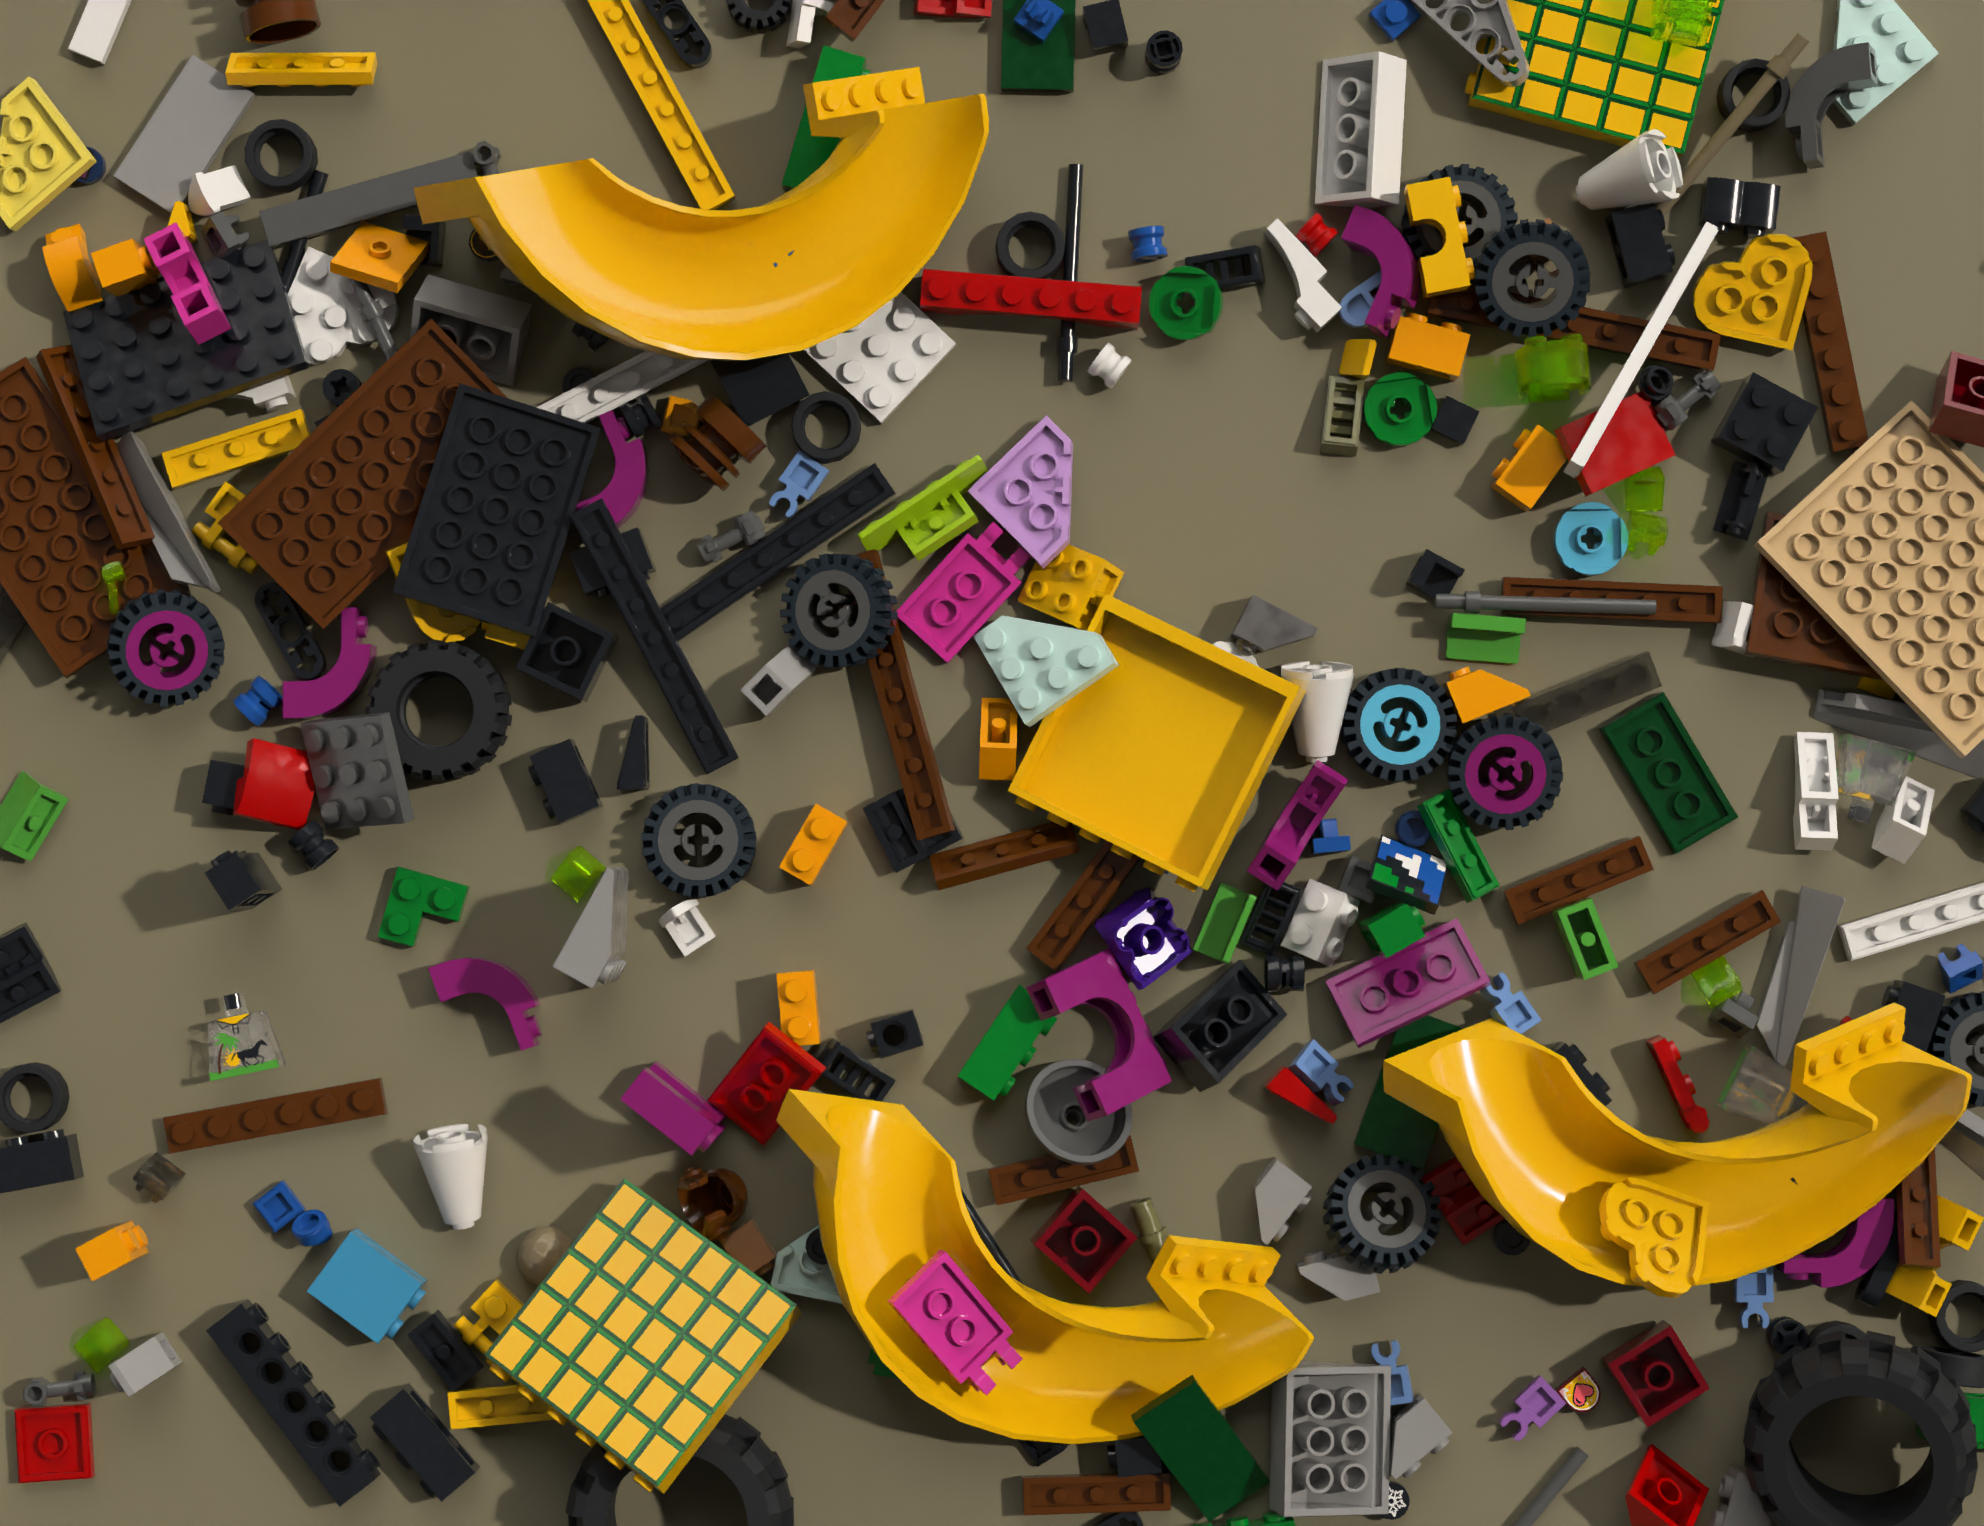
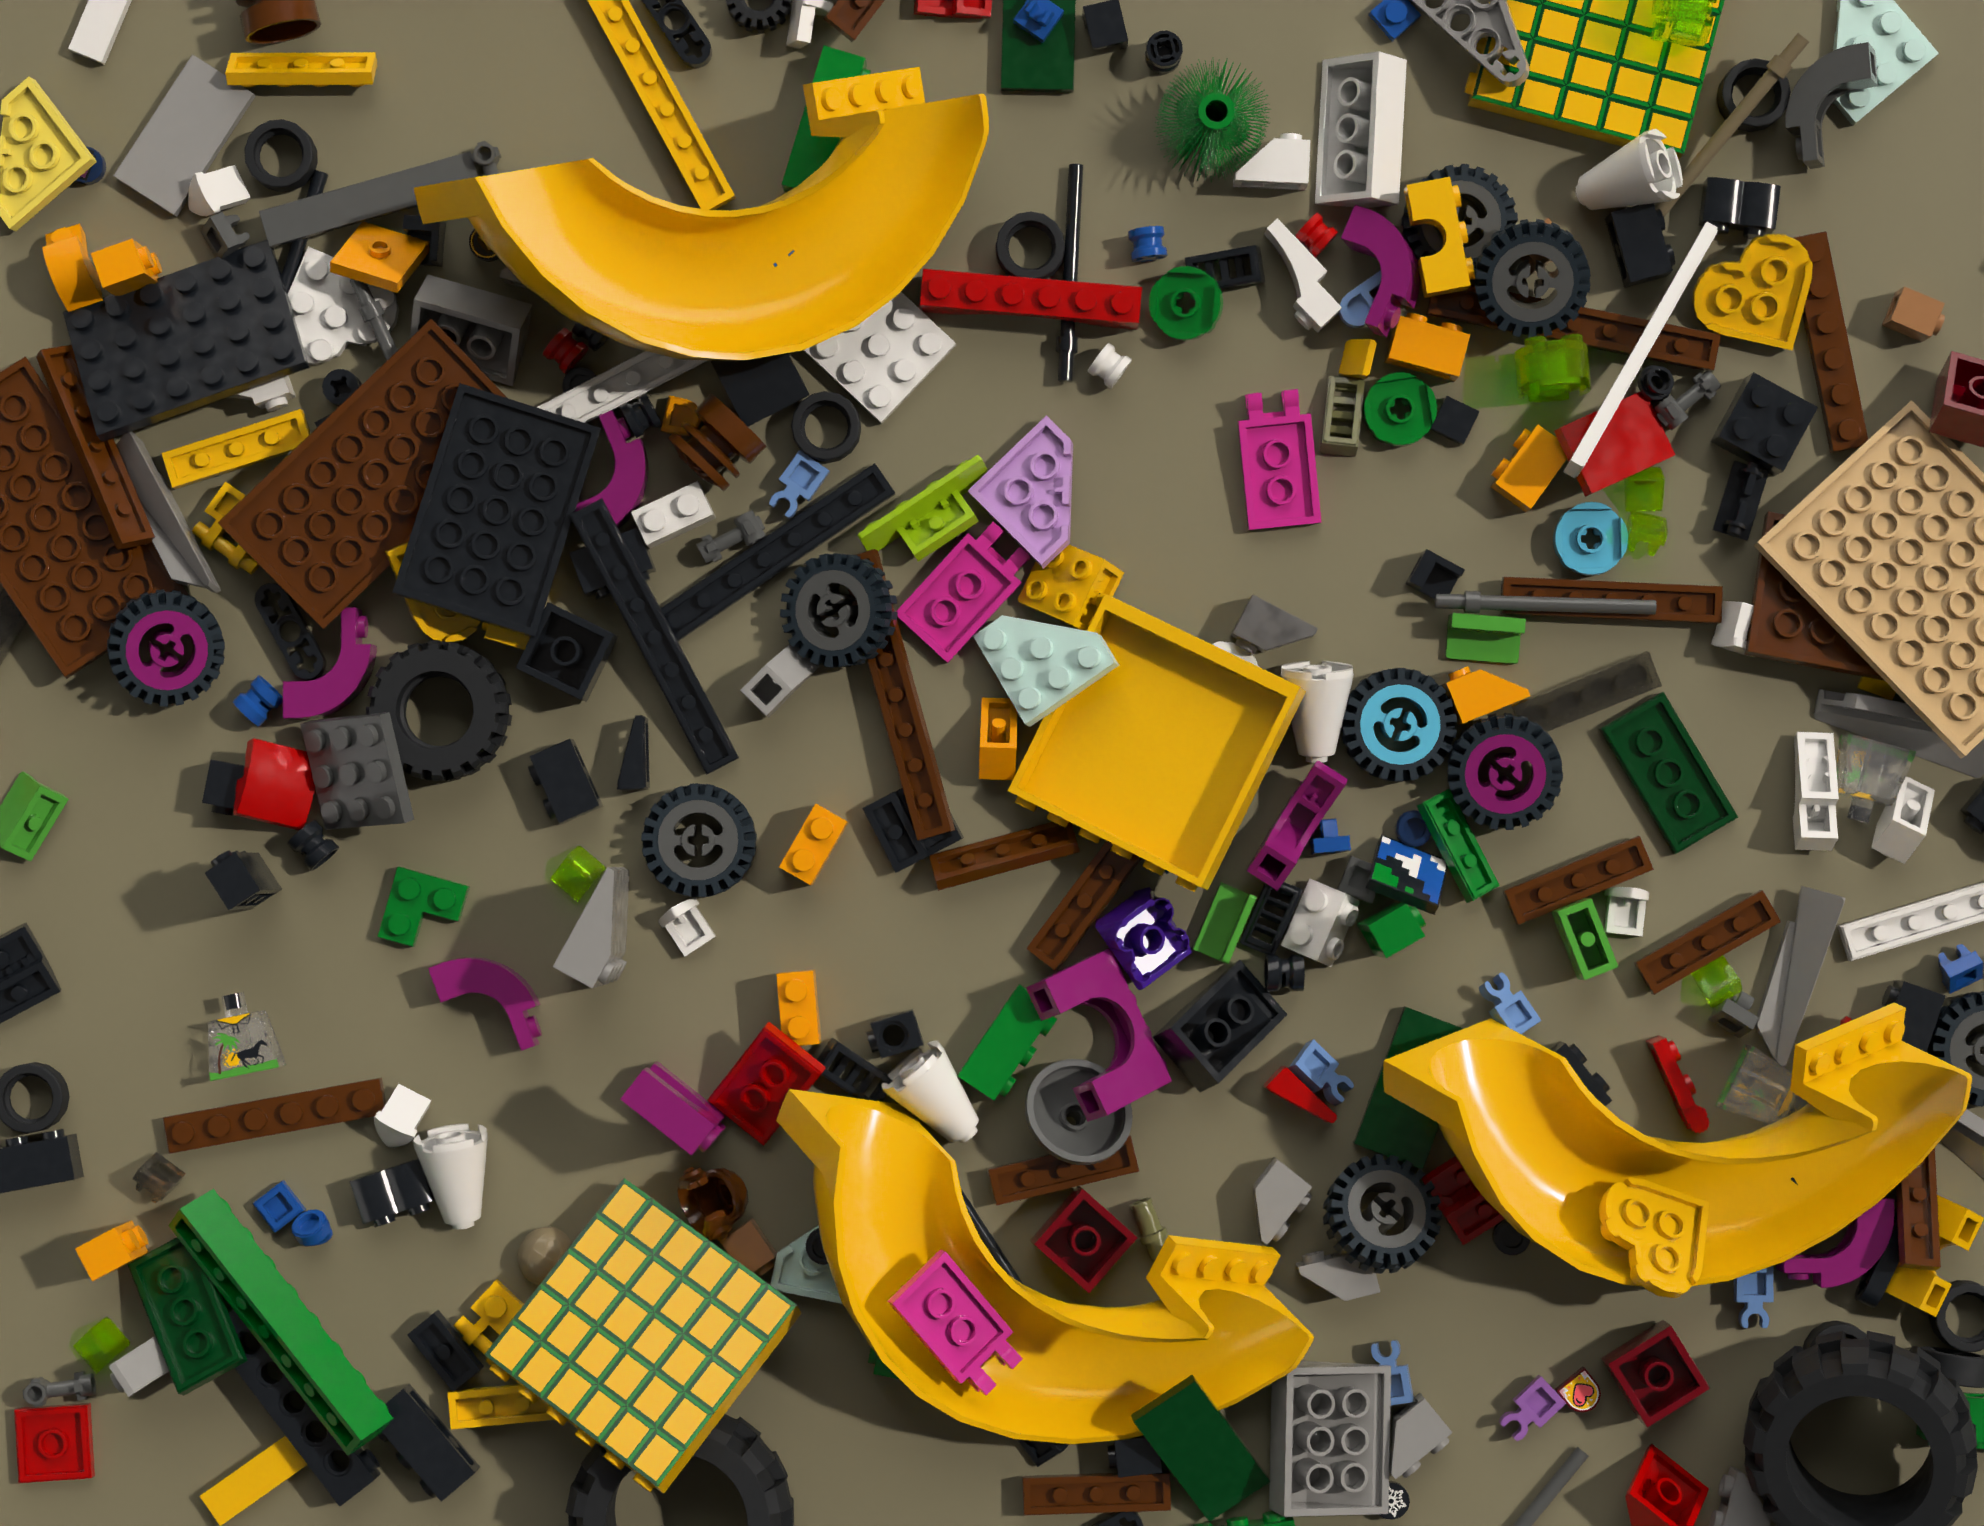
(113, 573): clear neon green hand -> none
(182, 216): yellow slope -> none
(186, 1316): none -> dark green tile
(188, 283): dark pink arch -> none
(253, 1480): none -> yellow tile
(280, 1321): none -> green brick
(368, 1286): dark azure brick -> none
(391, 1192): none -> black brick
(401, 1116): none -> white tile
(565, 350): none -> red wheel
(673, 515): none -> white brick
(933, 1093): none -> white cone
(1216, 106): none -> green piece
(1278, 165): none -> white slope
(1278, 464): none -> dark pink tile
(1409, 984): magenta plate -> none
(1625, 910): none -> white tile
(1796, 1337): black wheel -> none
(1914, 314): none -> medium nougat brick

